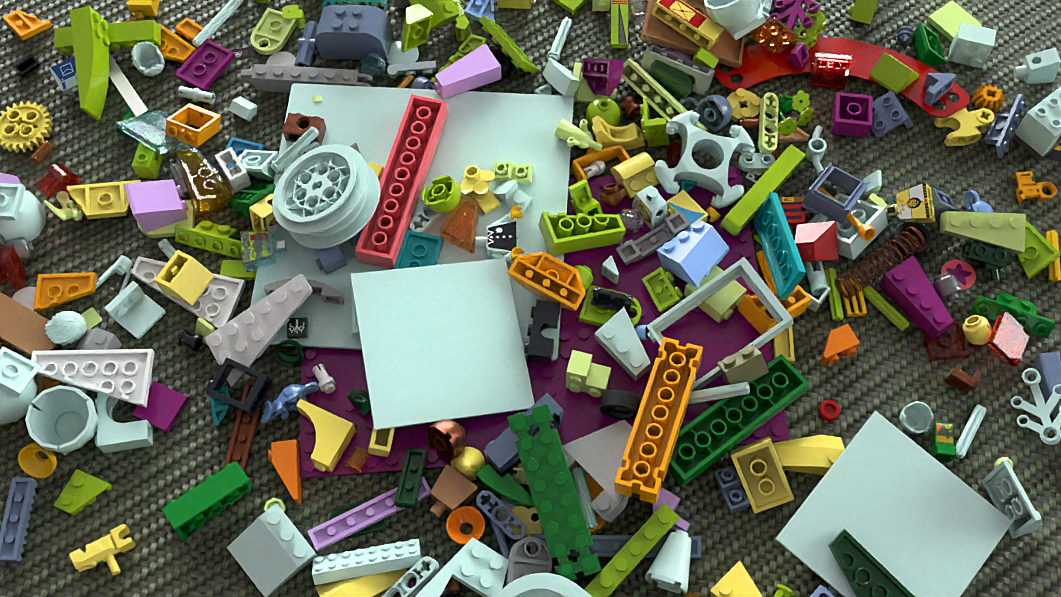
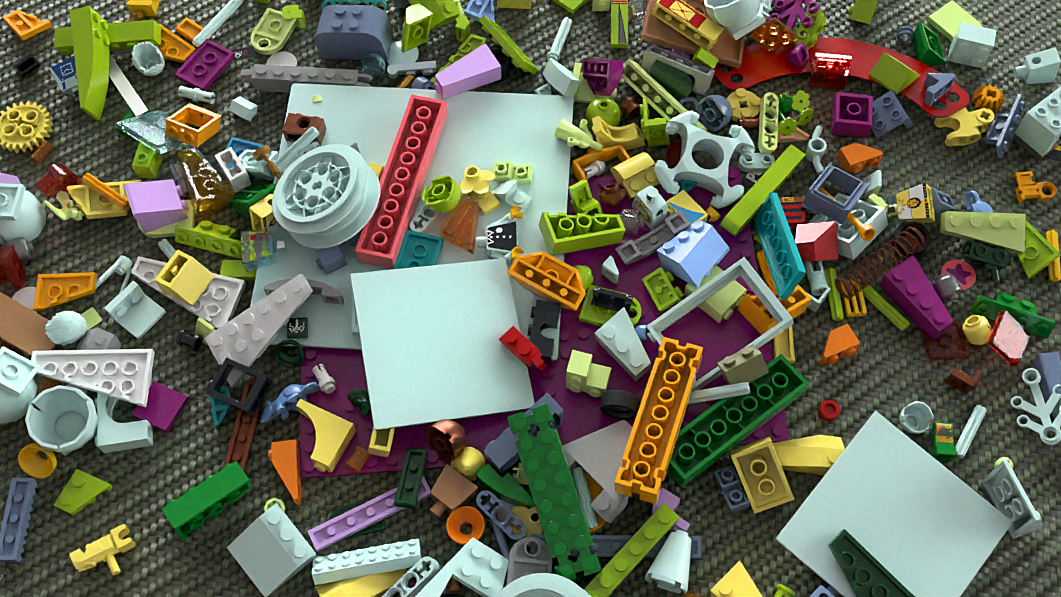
(105, 191): none -> light orange axle
(262, 153): none -> pearl gold wheel
(306, 45): sand blue piece -> none
(522, 348): none -> red hinge
(858, 157): none -> orange slope

